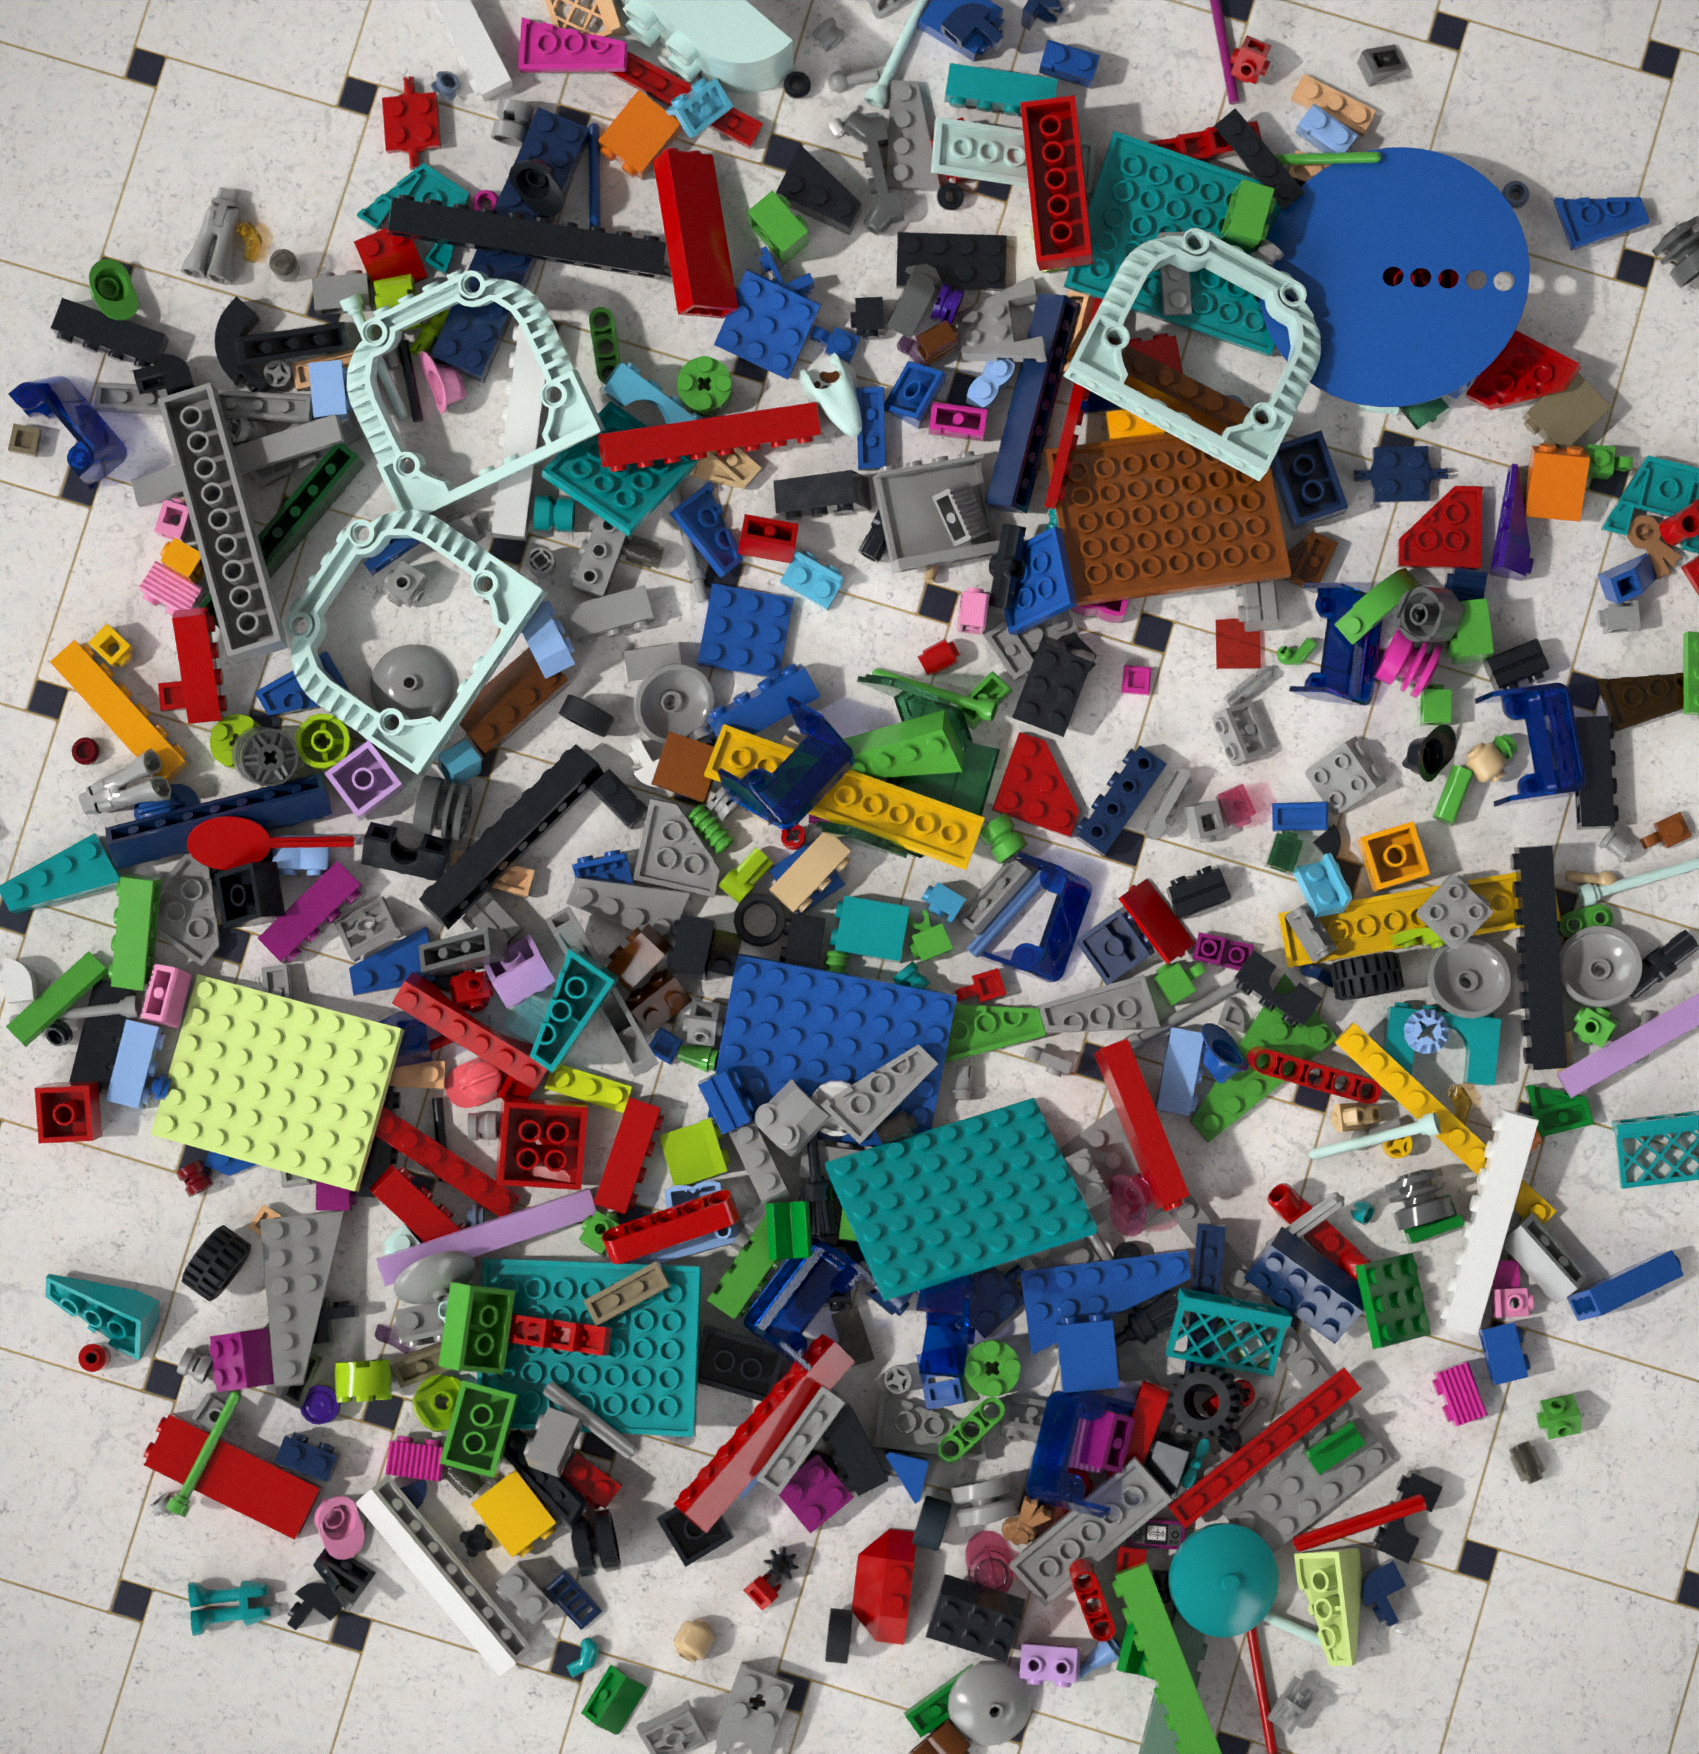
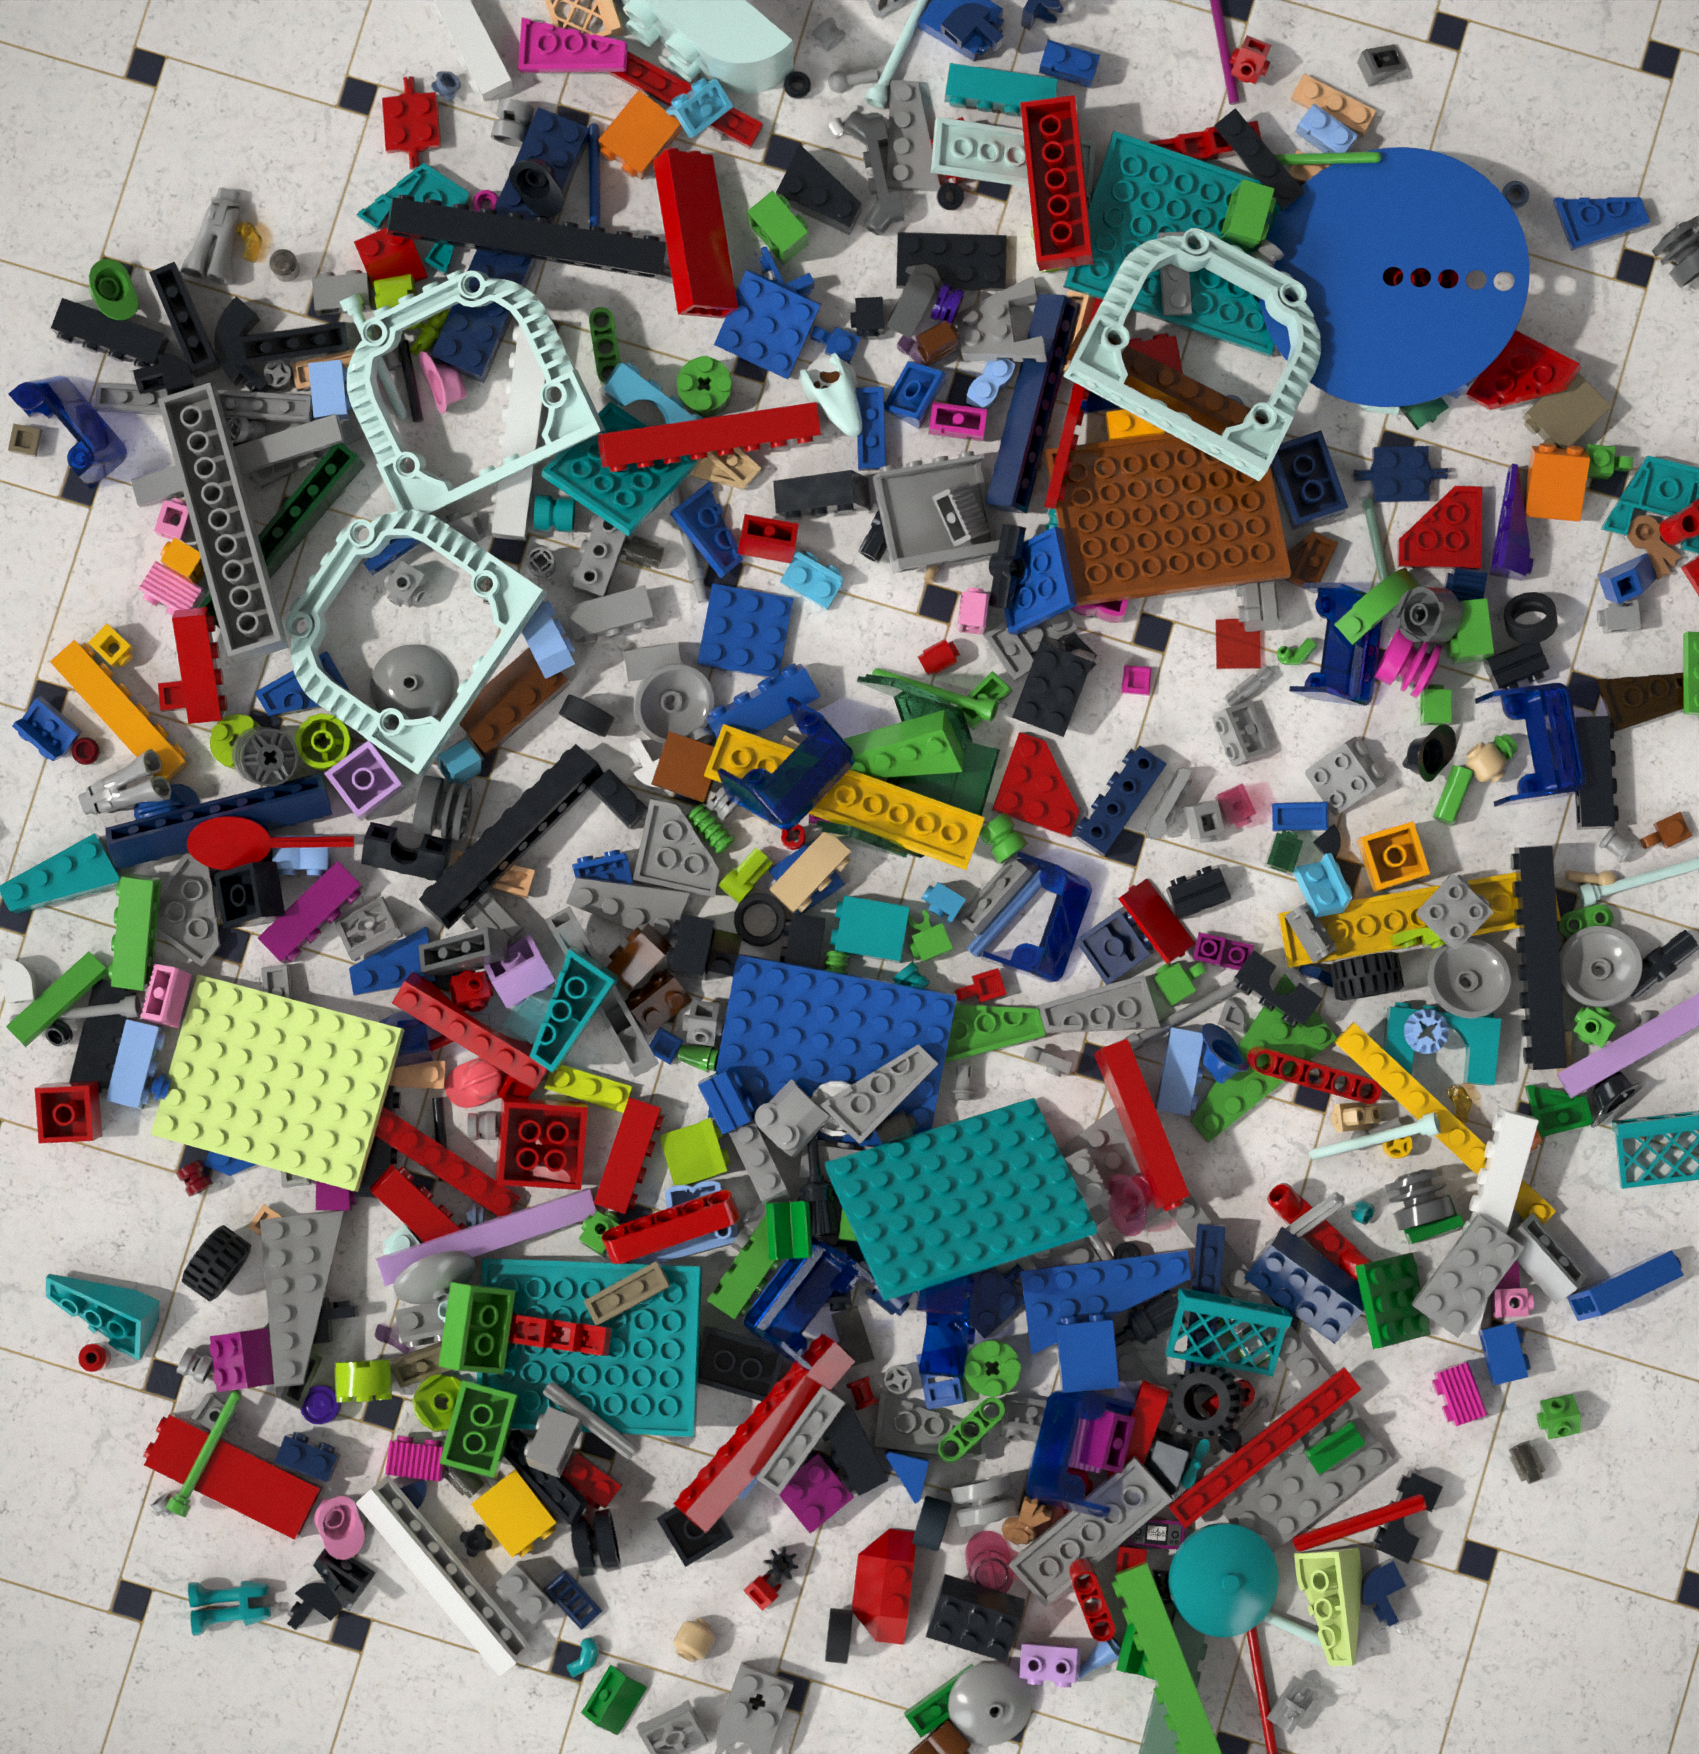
(47, 729): none -> blue bracket
(185, 320): none -> black brick
(862, 1393): none -> red bush
(1376, 540): none -> sand green bar
(1467, 1275): none -> light grey plate
(1532, 632): none -> black tyre
(1611, 1094): none -> black piece

